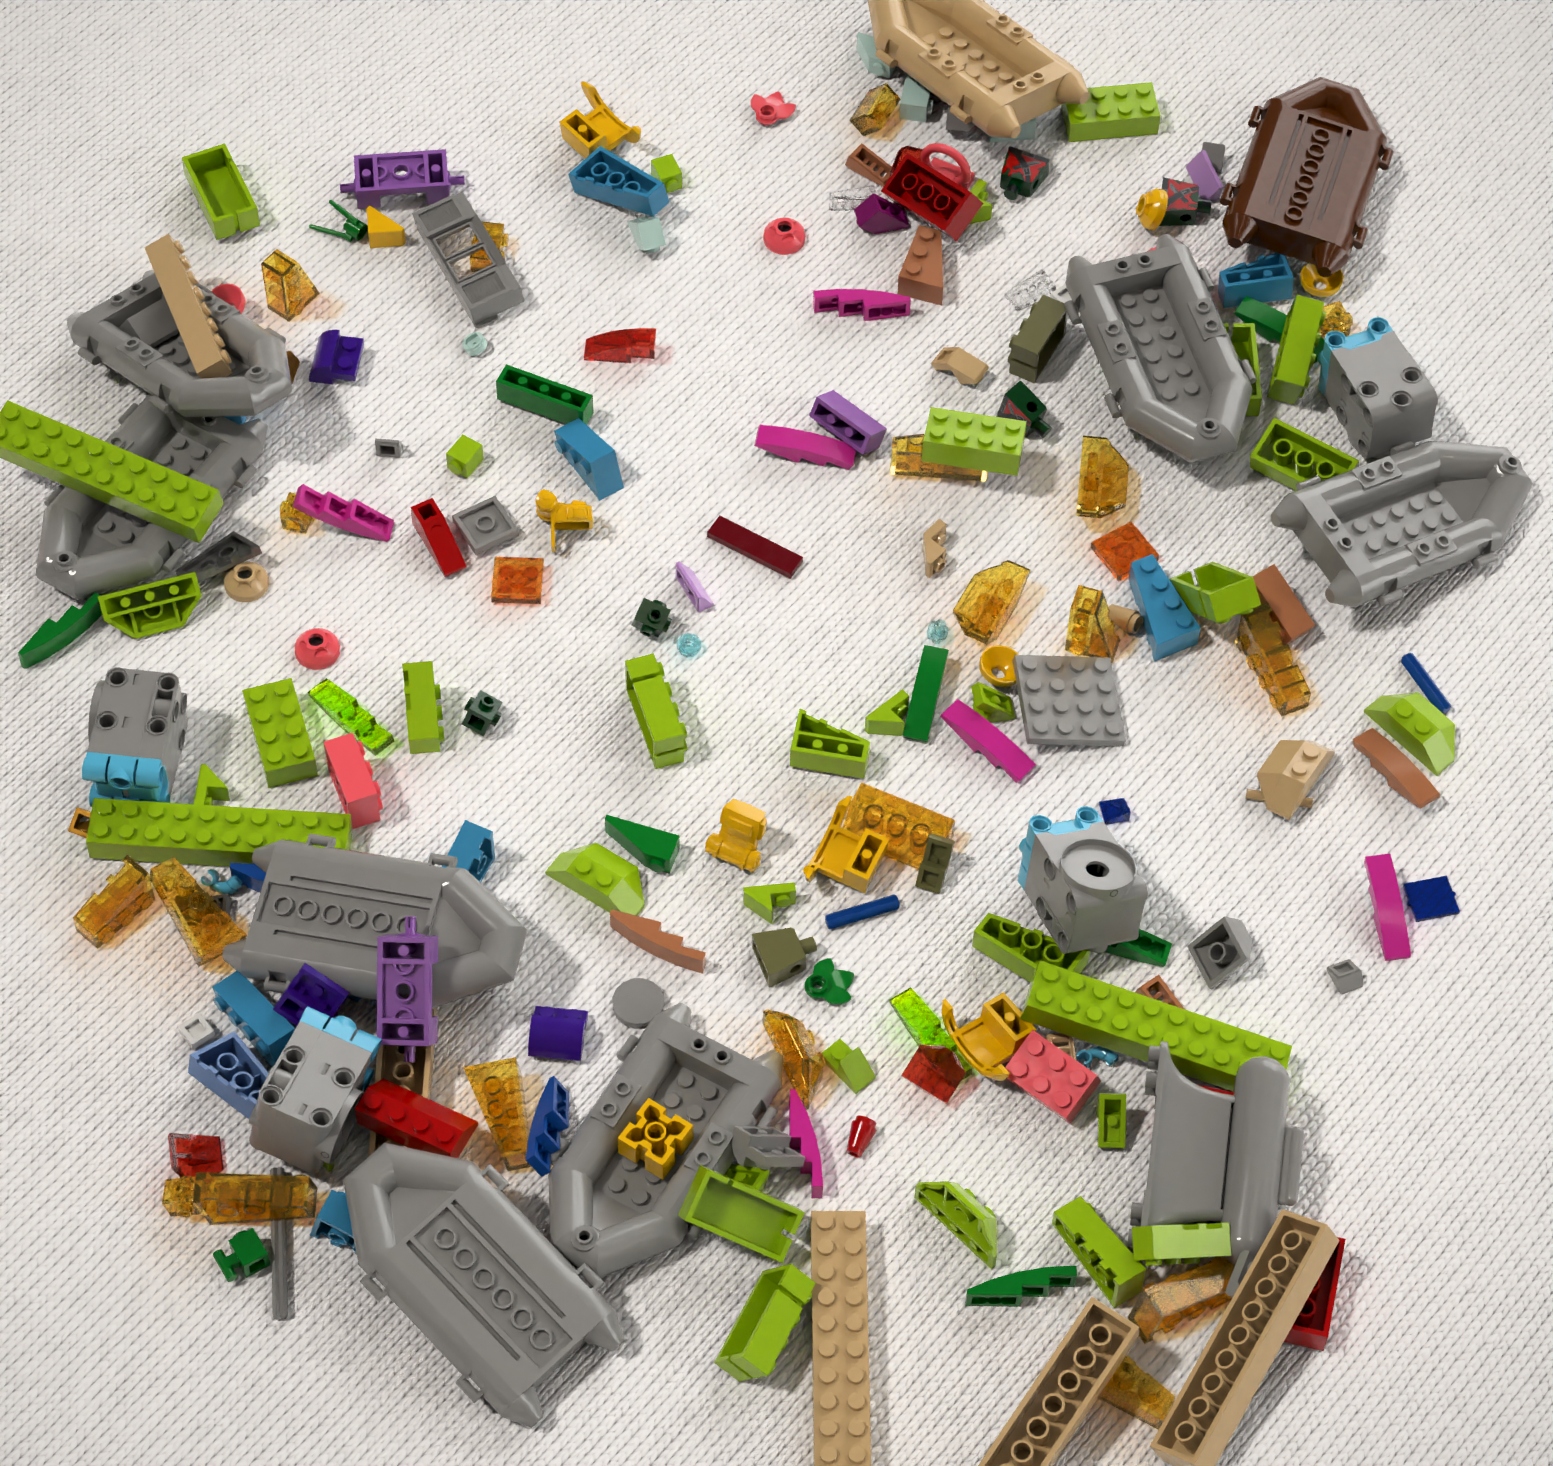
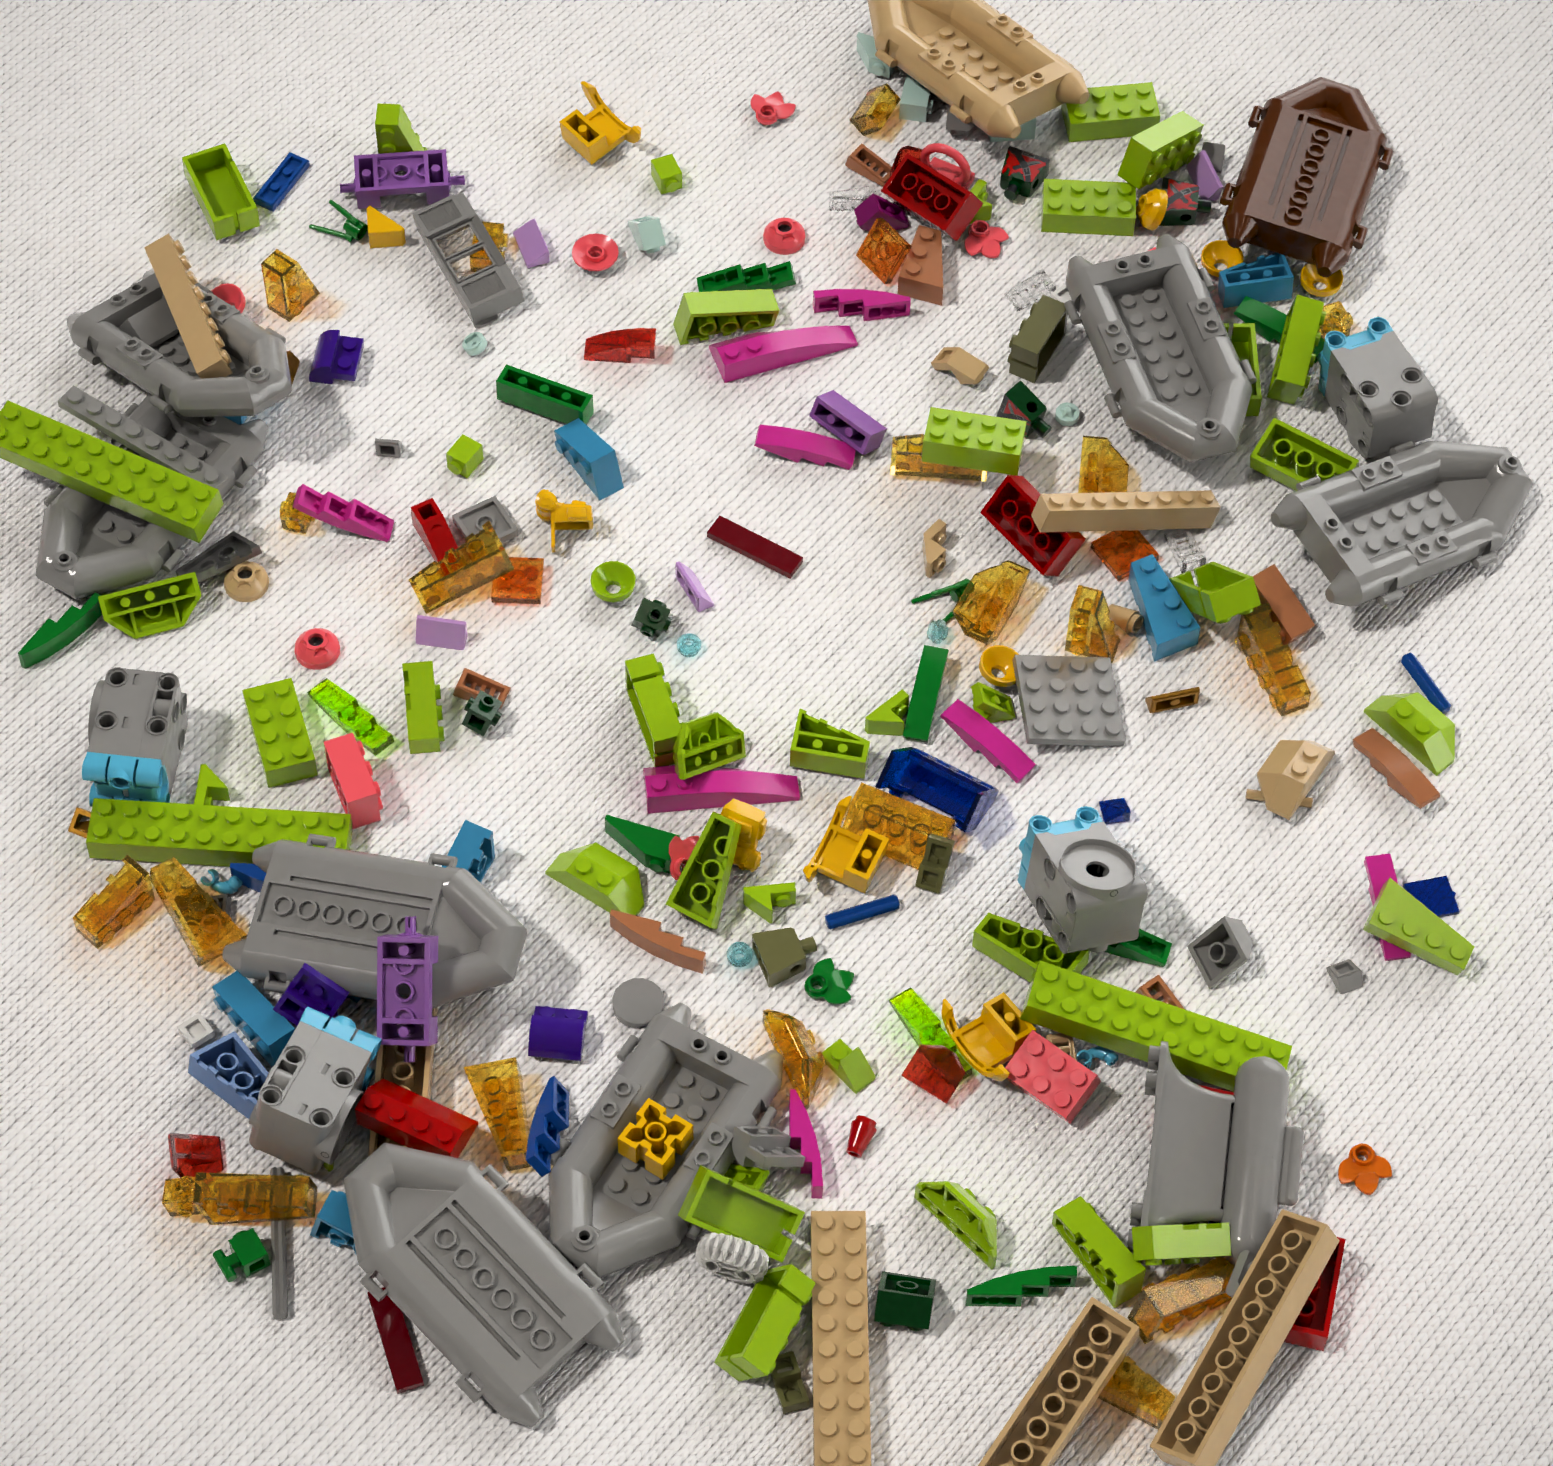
(139, 438): none -> light grey plate
(281, 181): none -> blue tile
(395, 130): none -> lime wedge
(396, 1344): none -> dark red tile
(441, 632): none -> lavender slope
(462, 570): none -> clear yellow wedge
(475, 679): none -> nougat slope
(531, 244): none -> lavender slope
(595, 252): none -> coral dish
(613, 574): none -> lime piece
(618, 183): dark azure wedge -> none
(680, 853): none -> coral plate
(706, 744): none -> lime wedge
(707, 872): none -> lime wedge
(715, 788): none -> dark pink wedge
(724, 313): none -> lime wedge
(732, 1258): none -> white gear
(739, 948): none -> clear light blue plate
(748, 279): none -> green slope
(775, 349): none -> dark pink wedge
(789, 1383): none -> olive slope
(883, 250): none -> clear orange plate
(905, 1301): none -> dark green slope
(939, 785): none -> clear blue windscreen
(955, 590): none -> green plant
(984, 239): none -> coral plate
(1011, 513): none -> red brick
(1067, 414): none -> light aqua tile
(1088, 207): none -> lime brick
(1111, 1120): lime slope -> none
(1125, 511): none -> tan brick
(1160, 149): none -> lime brick
(1172, 700): none -> pearl gold slope
(1185, 564): none -> clear slope
(1220, 252): none -> yellow piece
(1364, 1173): none -> orange plate
(1416, 929): none -> lime wedge

